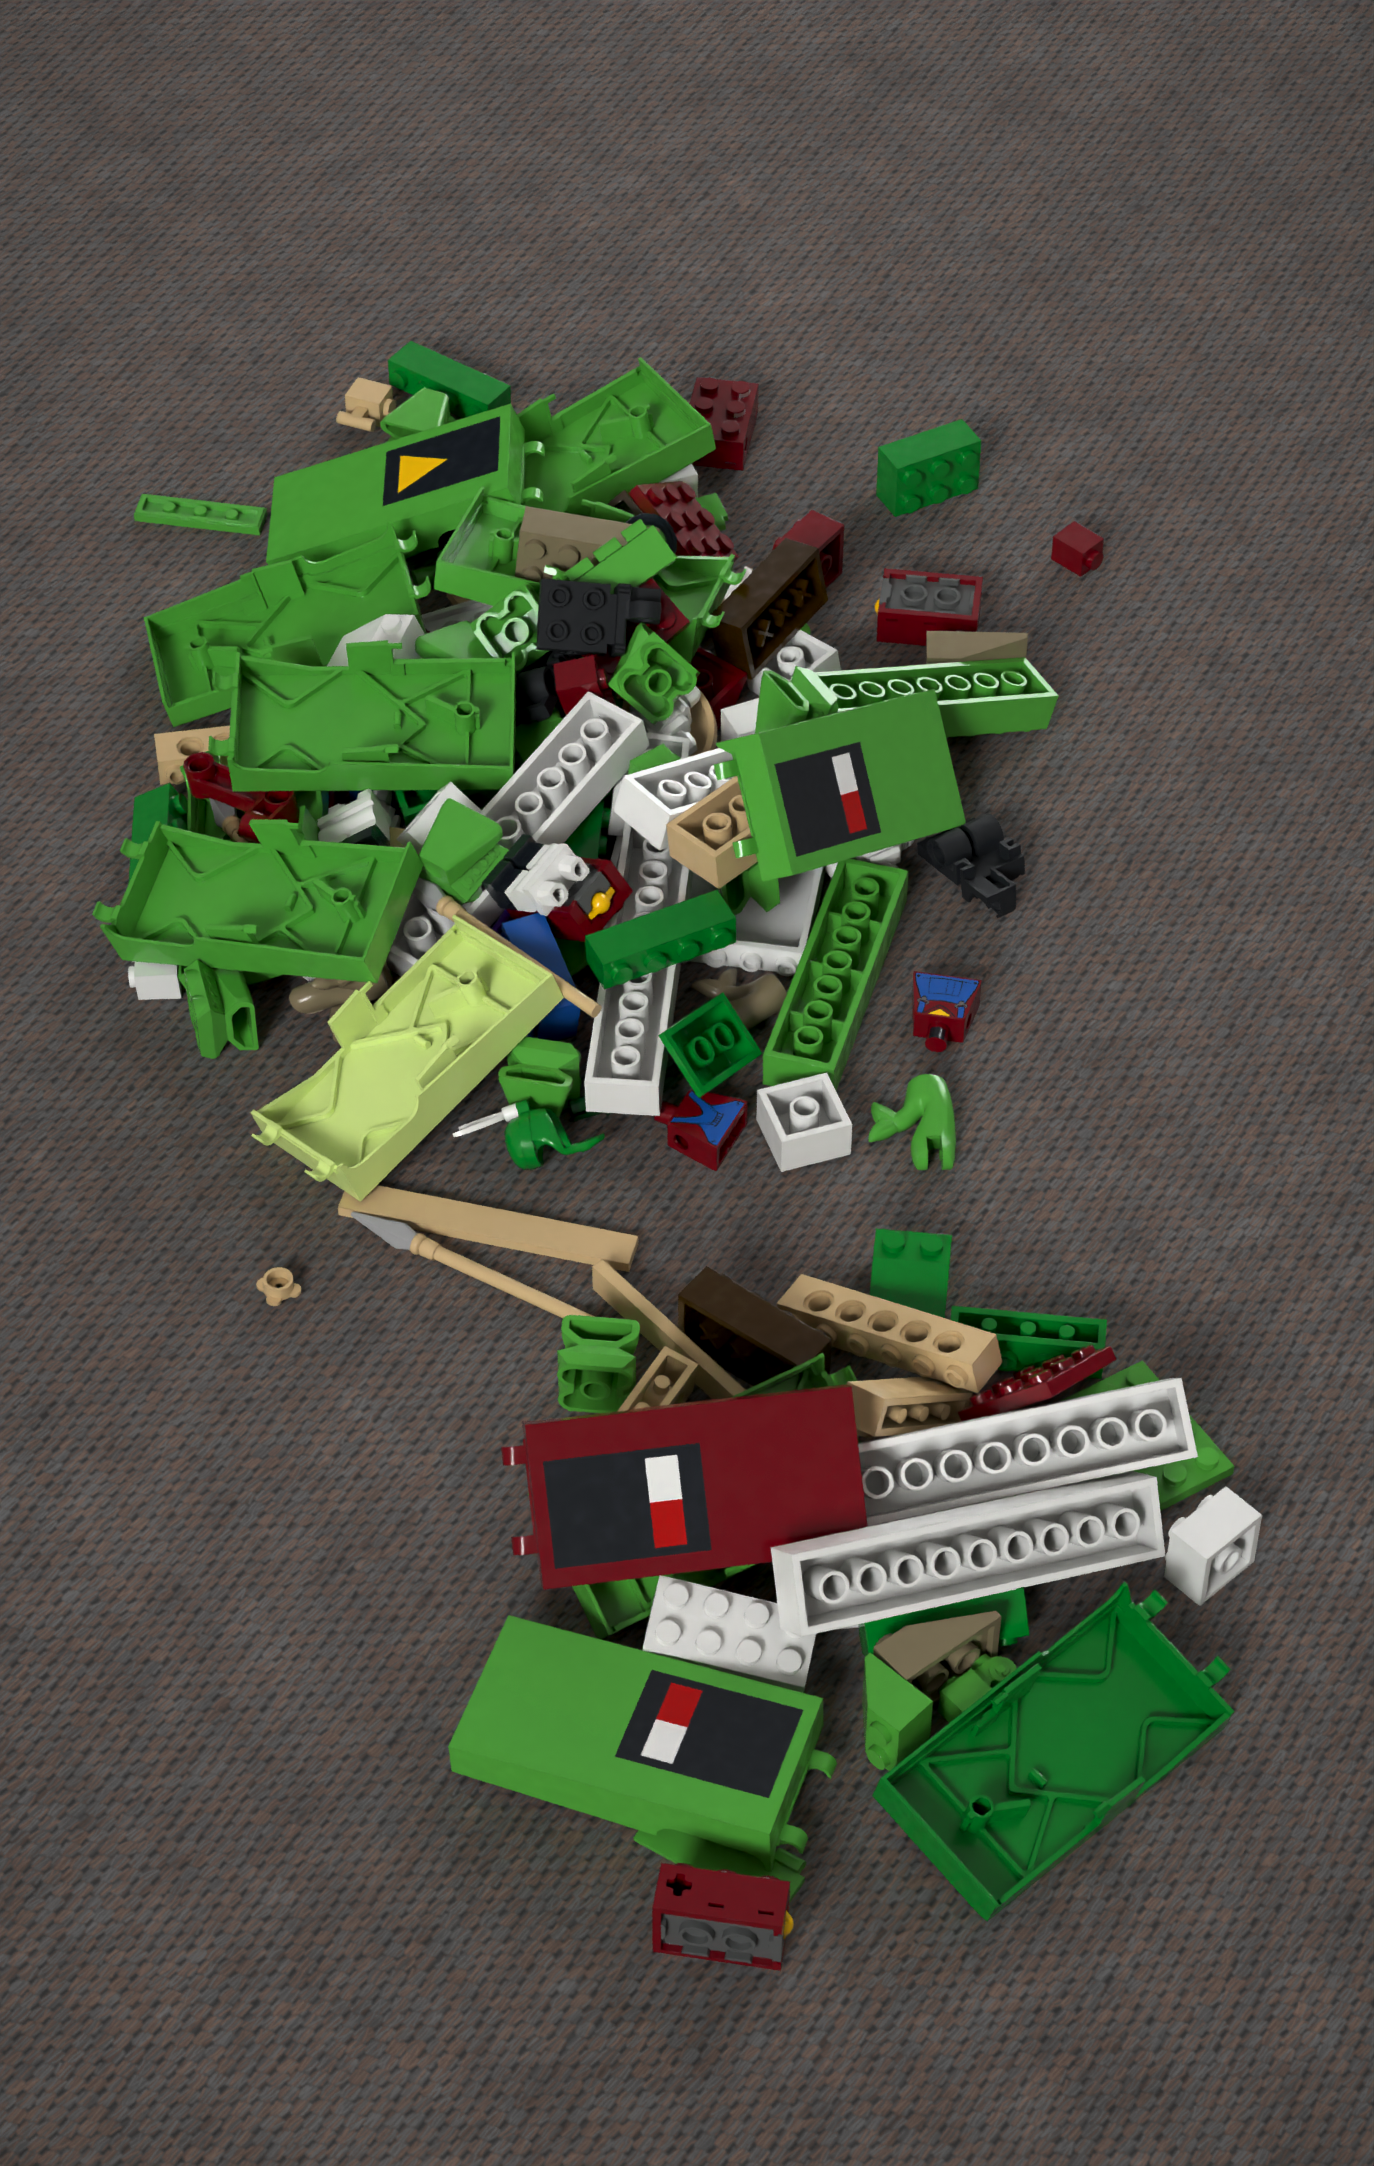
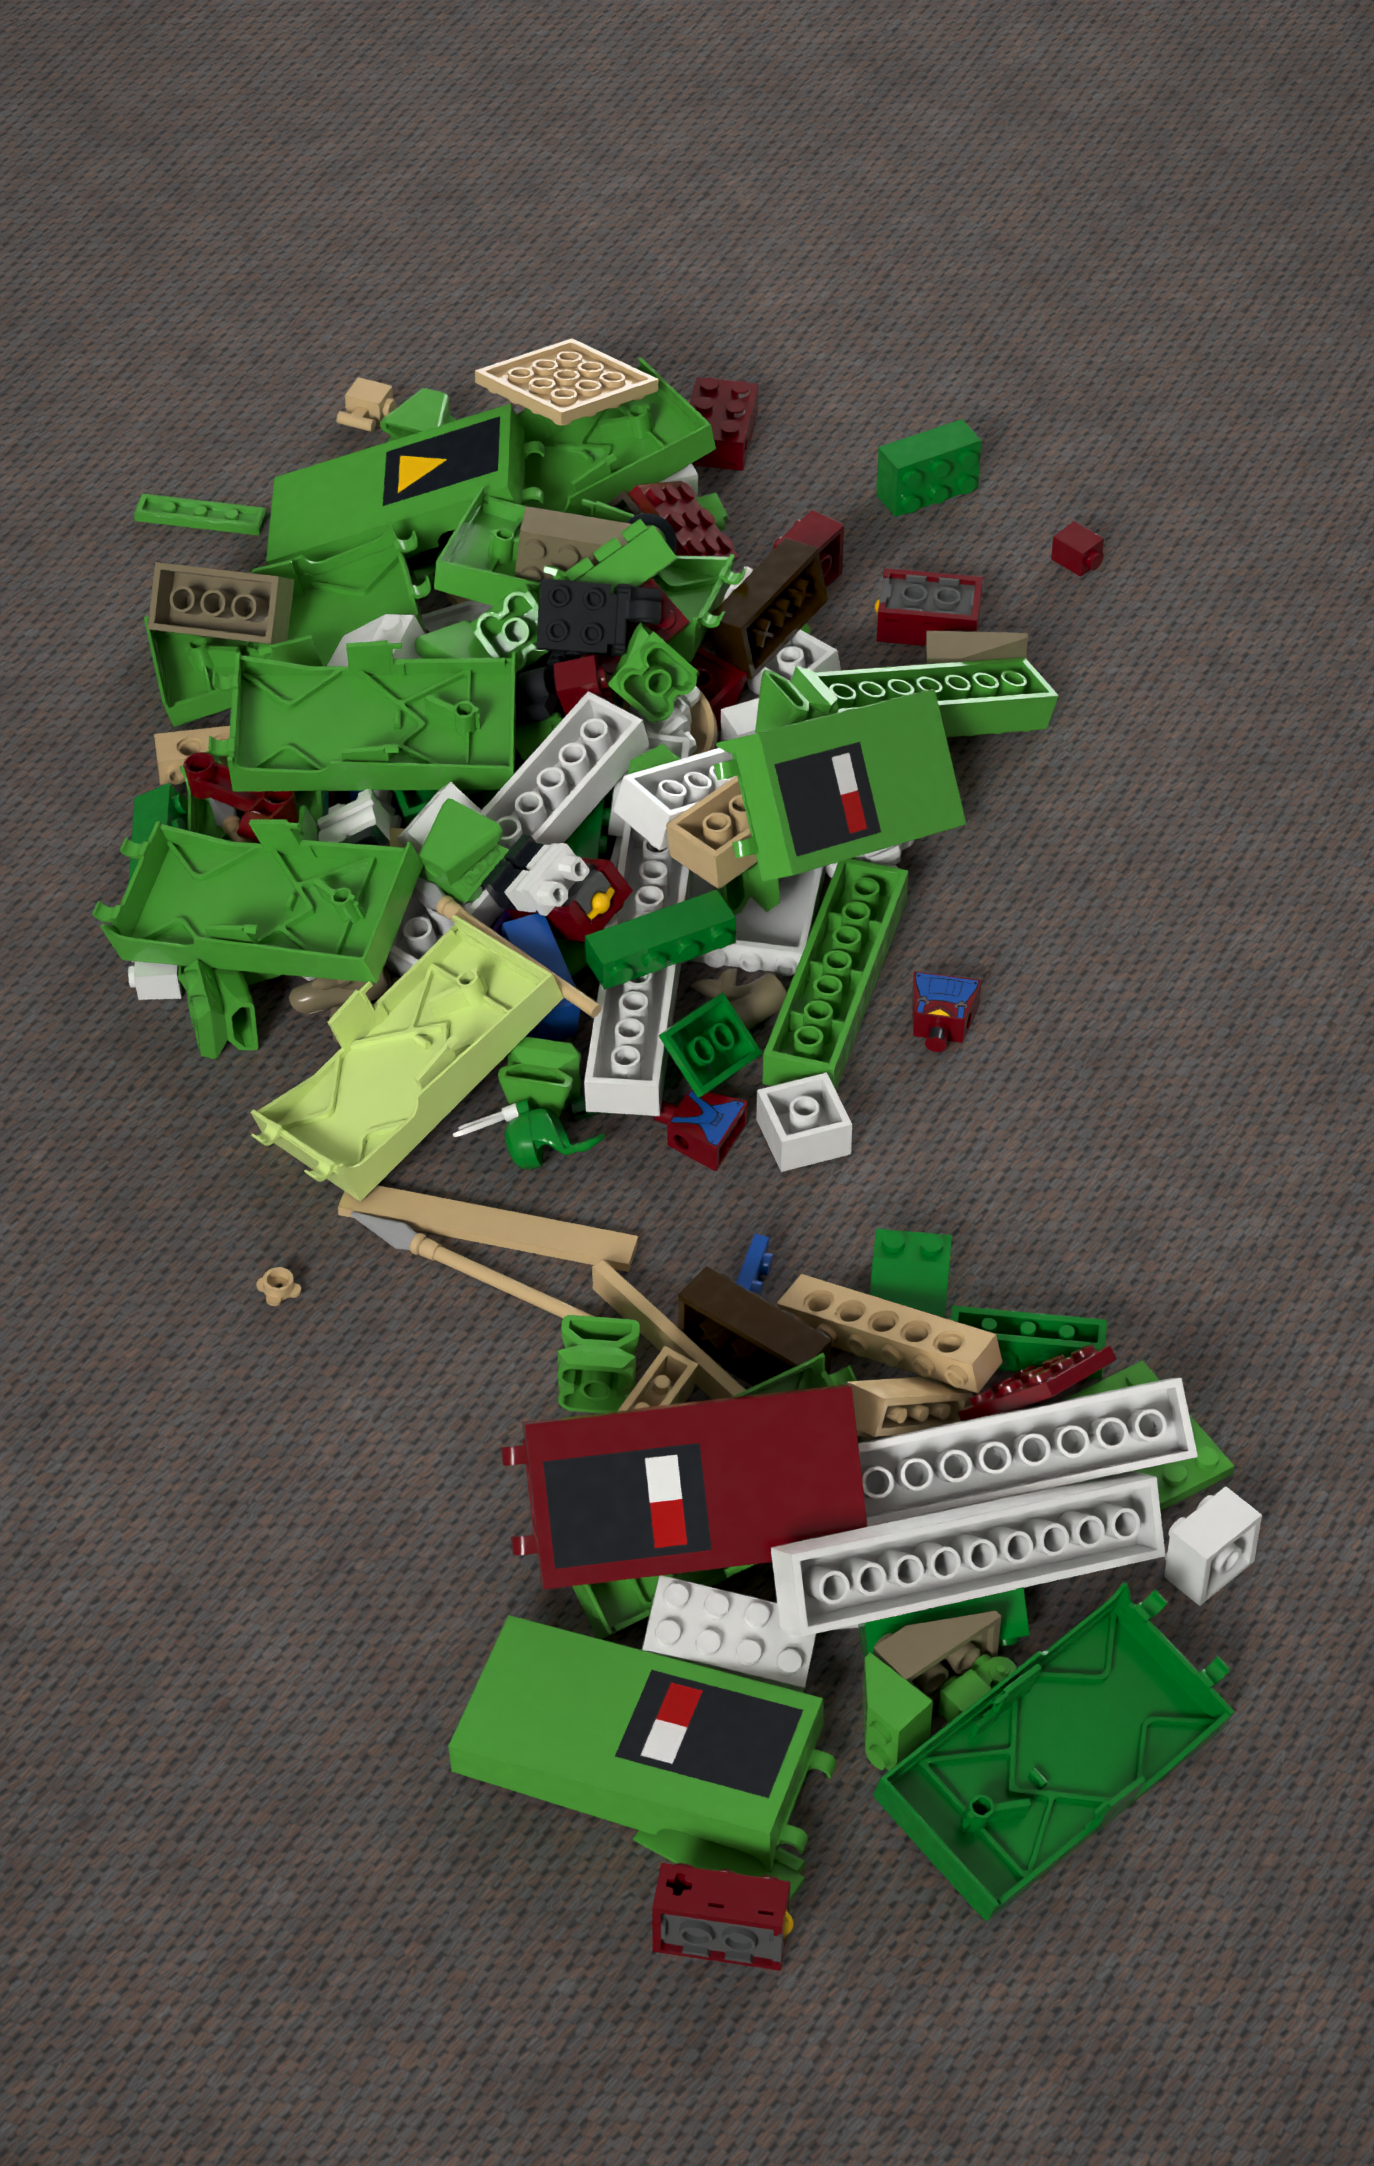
(220, 603): none -> dark tan brick
(467, 388): green brick -> none
(566, 381): none -> tan plate
(757, 1263): none -> blue plate
(925, 1098): bright green piece -> none
(978, 861): black plate -> none

